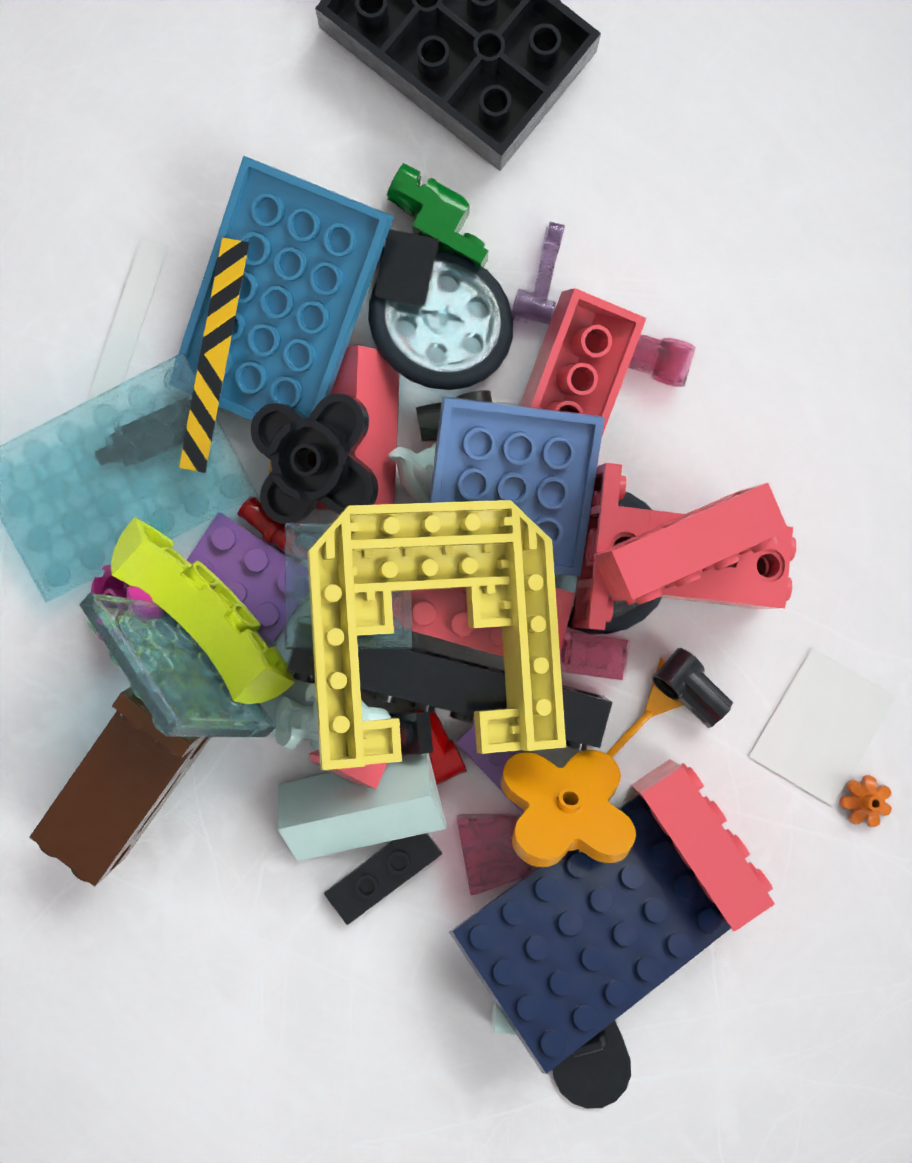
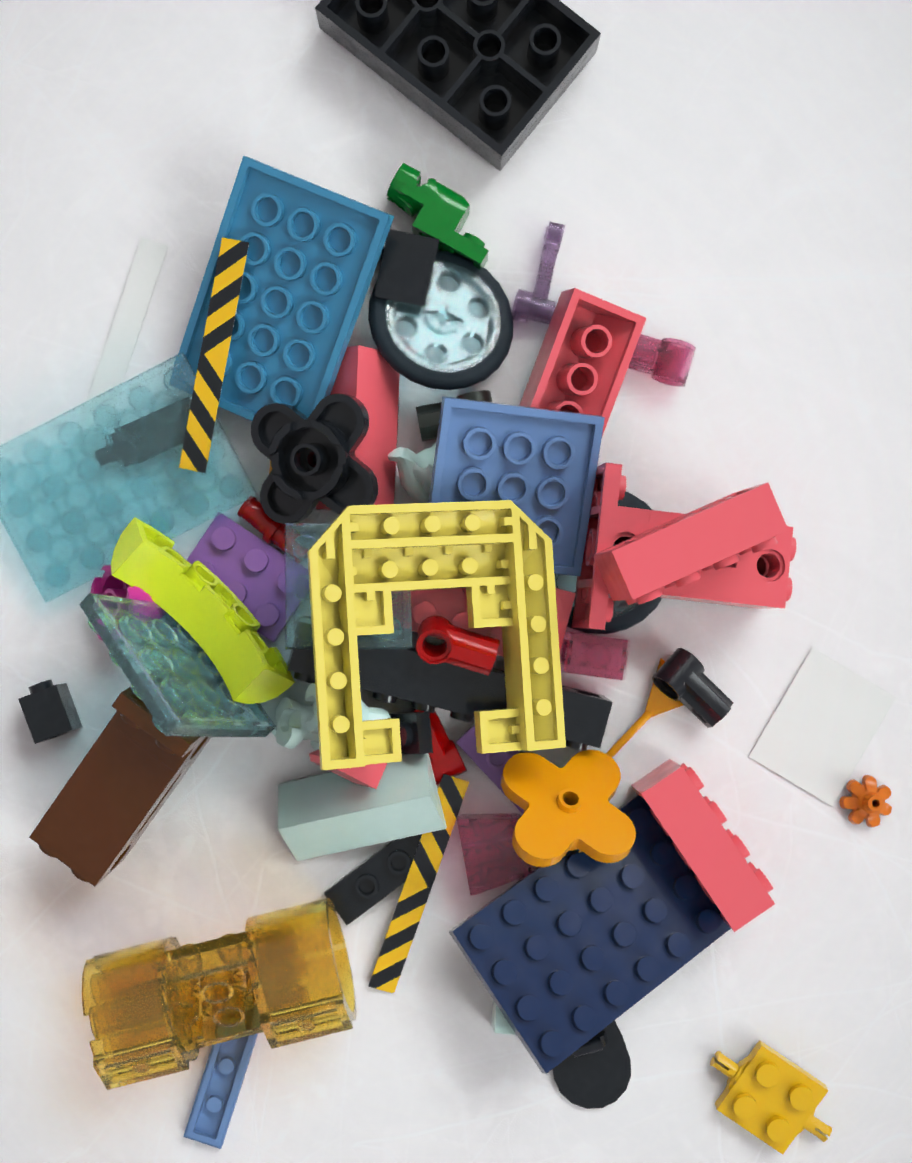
(49, 711): none -> black brick
(168, 1000): none -> clear yellow cylinder
(219, 1091): none -> medium blue tile
(417, 889): none -> sticker
(461, 646): none -> red piece
(771, 1097): none -> yellow plate

